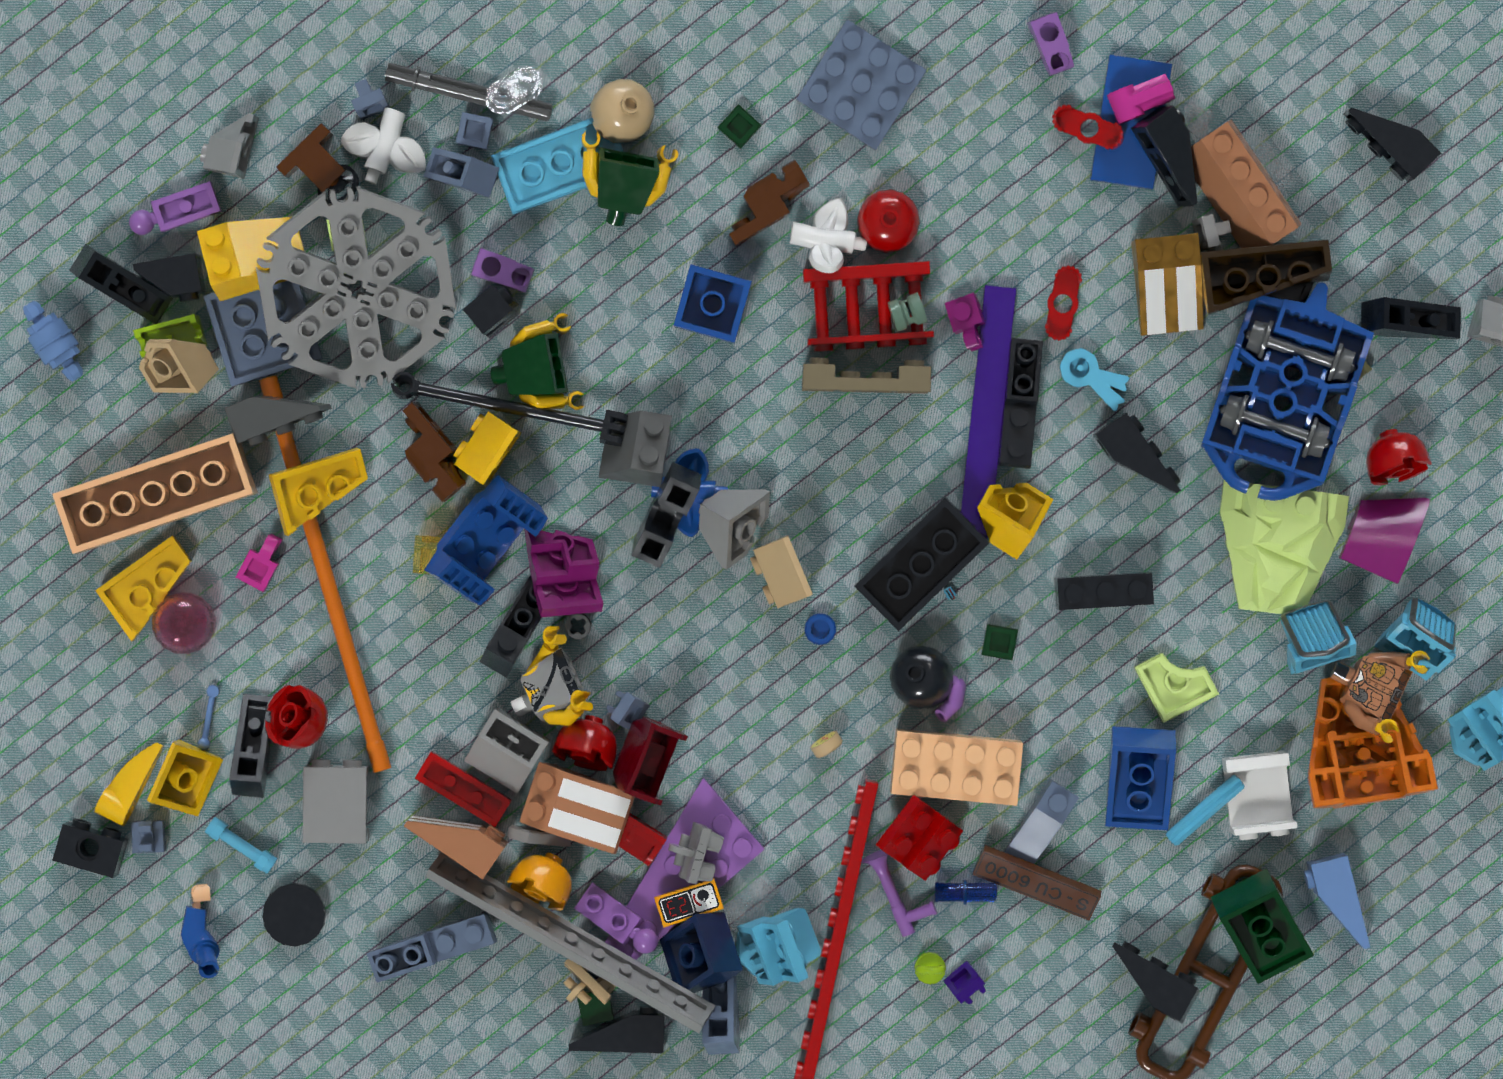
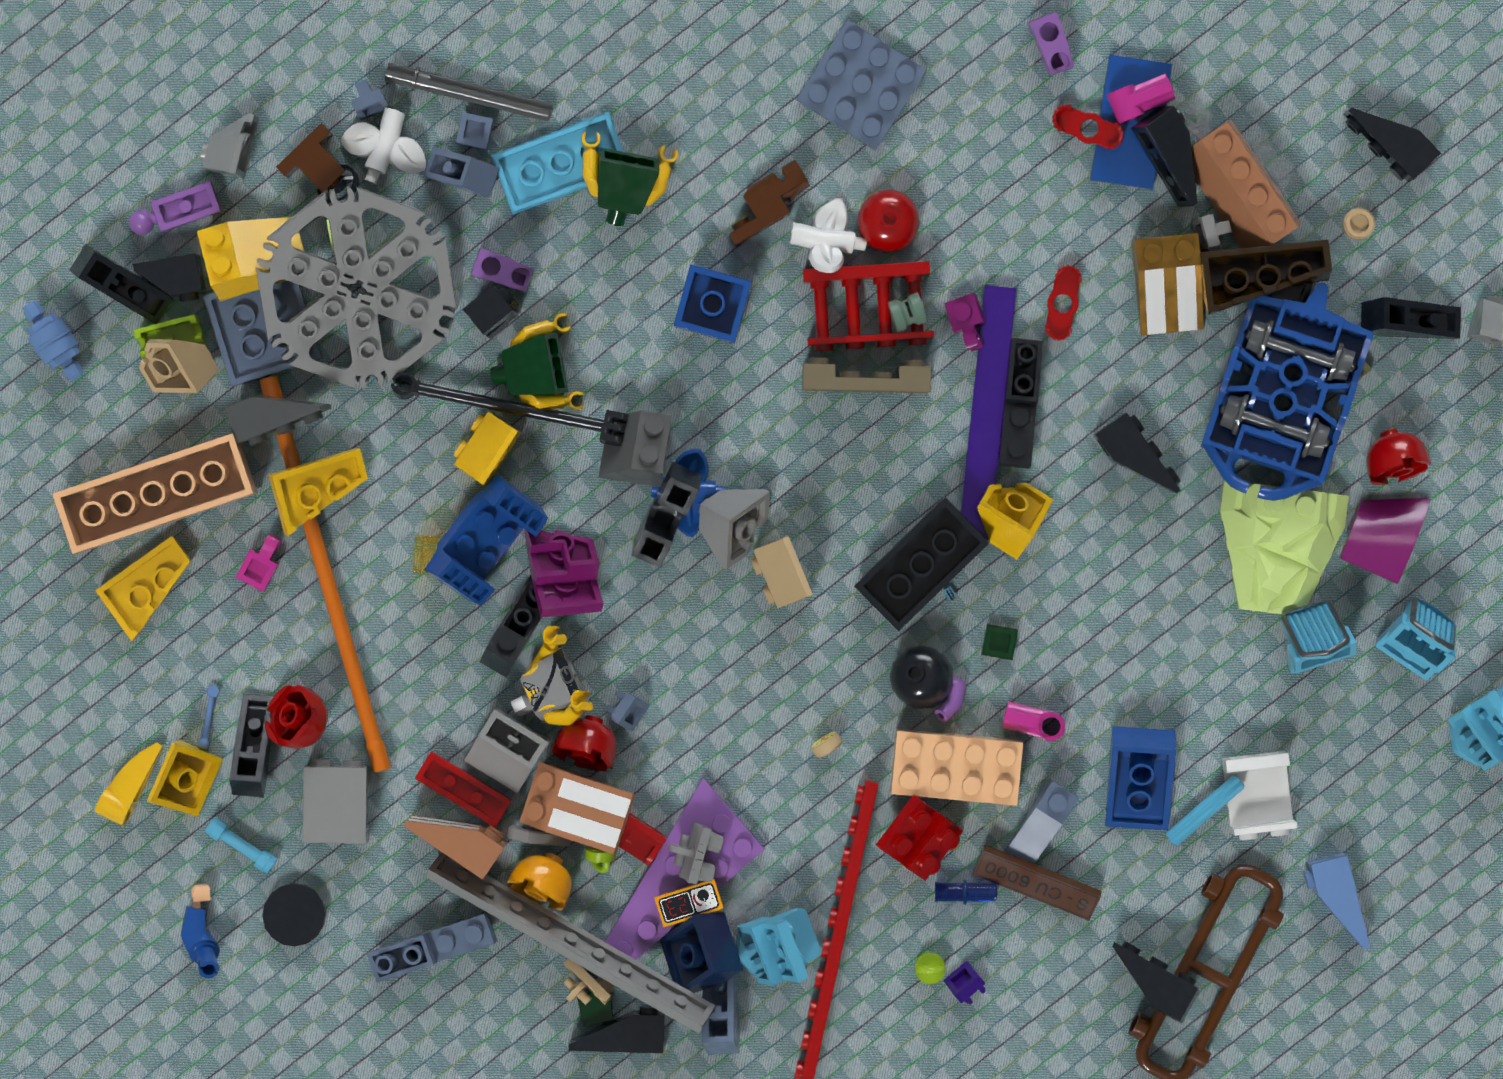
(71, 848): black brick -> none
(148, 836): sand blue tile -> none
(183, 623): clear pink cylinder -> none
(430, 453): reddish brown plate -> none
(517, 90): clear plate -> none
(578, 635): dark grey axle -> none
(598, 856): none -> lime tile
(616, 919): medium lavender plate -> none
(622, 111): tan cylinder -> none
(645, 758): dark red piece -> none
(739, 126): dark green tile -> none
(820, 628): blue tile -> none
(903, 918): medium lavender piece -> none
(1030, 720): none -> dark pink piece
(1082, 369): medium azure piece -> none
(1104, 590): black brick -> none
(1174, 688): yellowish green tile -> none
(1261, 926): dark green slope -> none
(1358, 223): none -> tan tile
(1358, 766): orange wedge -> none
(1376, 688): torso -> none

